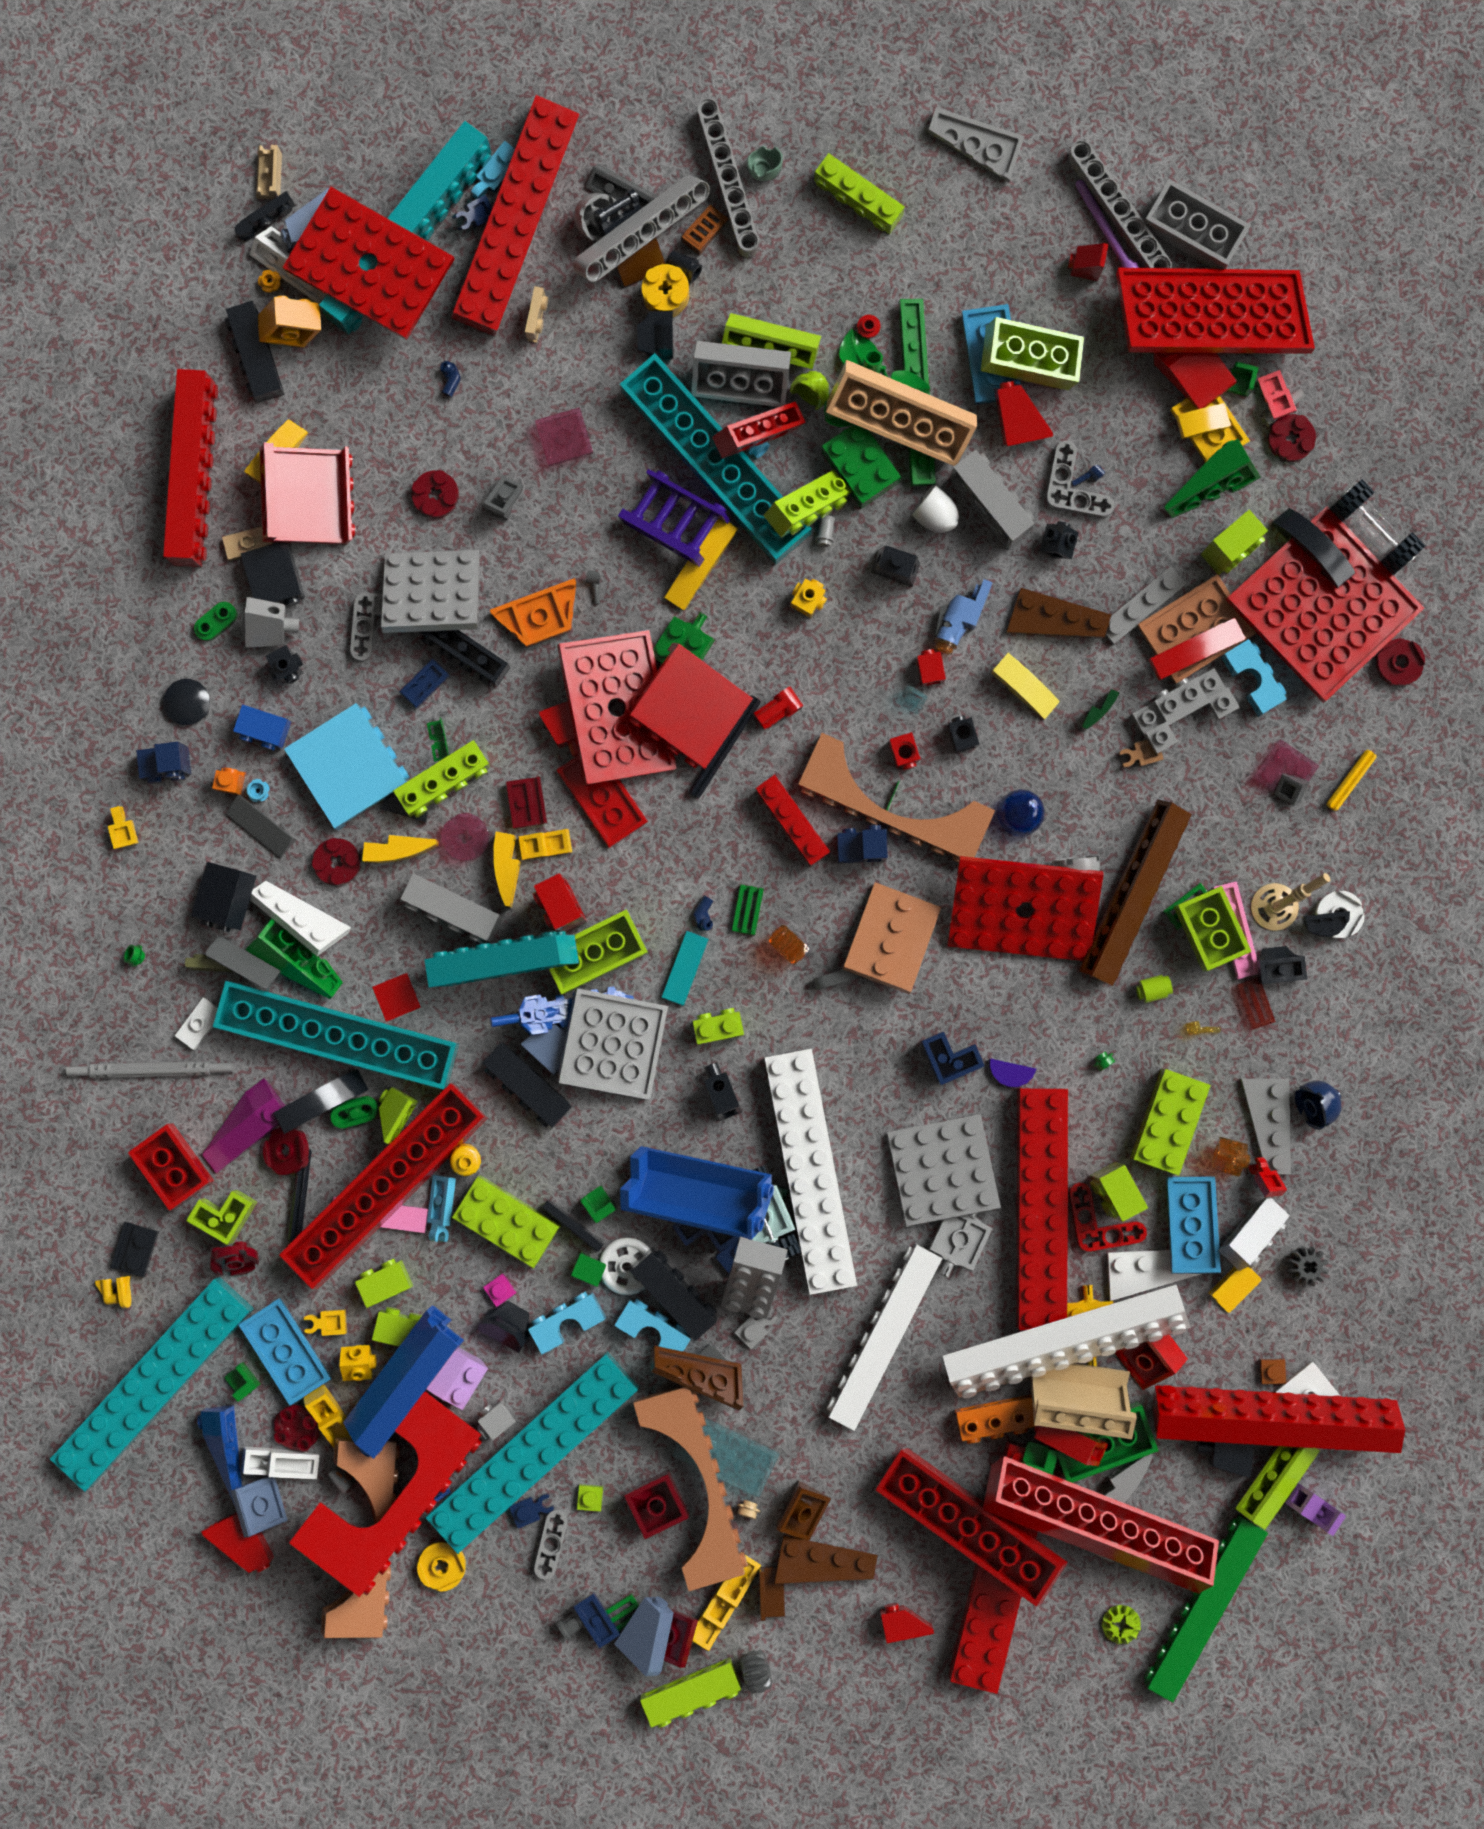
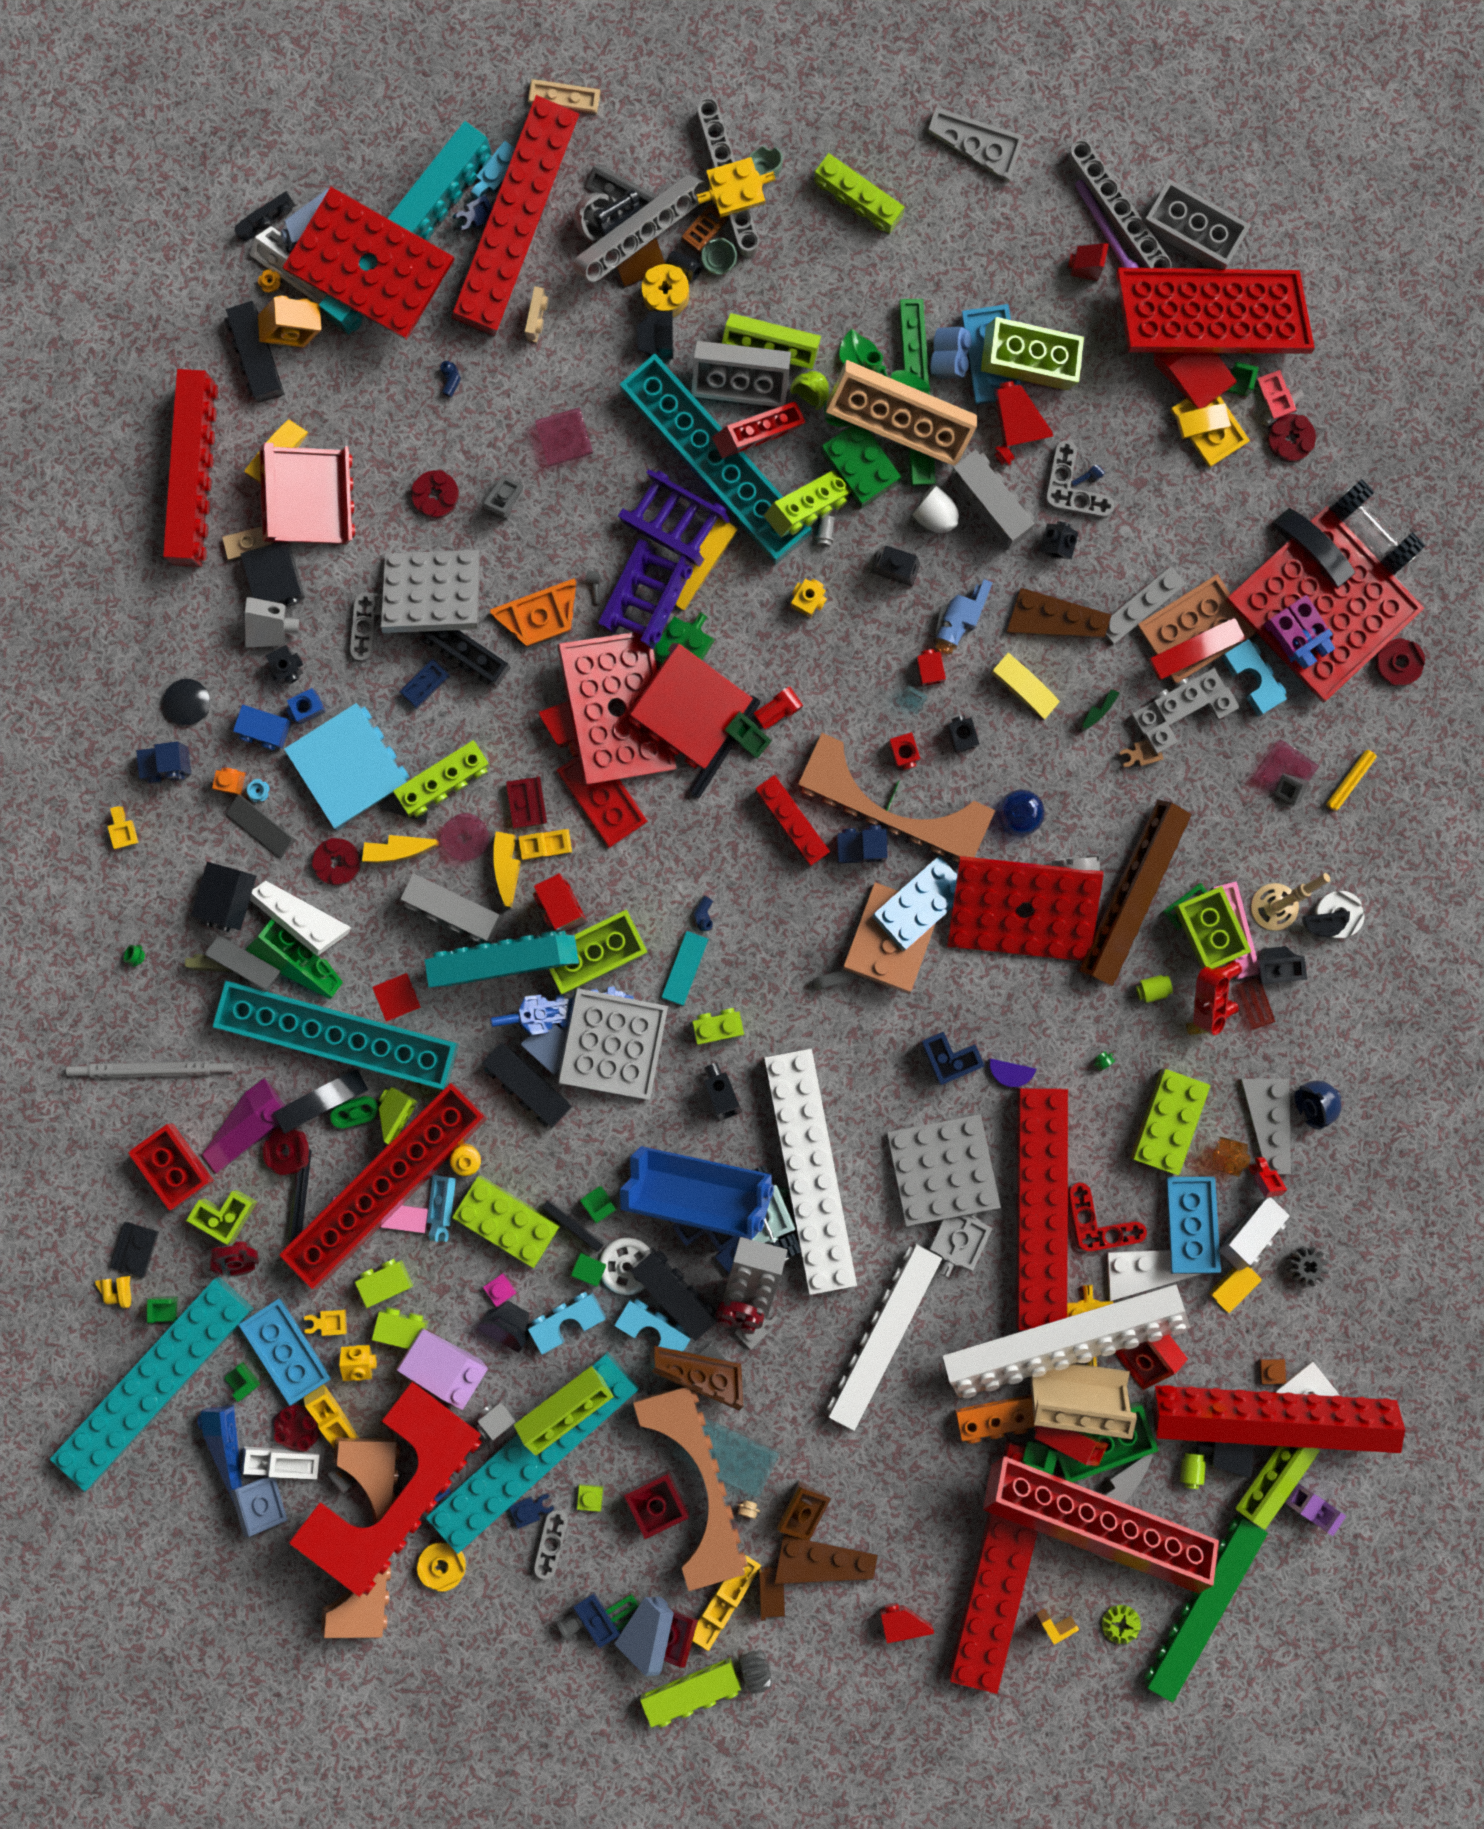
(162, 1309): none -> green panel
(198, 1024): white plate -> none
(215, 621): green plate -> none
(248, 1552): red slope -> none
(268, 172): tan hinge -> none
(316, 706): none -> blue brick
(402, 1382): blue panel -> none
(440, 745): green piece -> none
(560, 1411): none -> lime brick
(569, 96): none -> tan tile
(627, 585): none -> dark purple fence
(718, 256): none -> sand green hair
(735, 187): none -> yellow plate
(739, 1316): none -> dark red plate
(747, 735): none -> dark green slope
(751, 889): green tile -> none
(759, 450): medium azure plate -> none
(788, 944): clear orange gear -> none
(868, 333): red plate -> none
(918, 904): none -> plate
(950, 352): none -> medium blue brick
(961, 1521): red brick -> none
(1004, 455): none -> red plate
(1060, 1630): none -> yellow panel
(1118, 1192): lime brick -> none
(1192, 1470): none -> lime brick
(1211, 997): none -> red piece
(1223, 471): green wedge -> none
(1235, 543): lime brick -> none
(1300, 630): none -> magenta hips

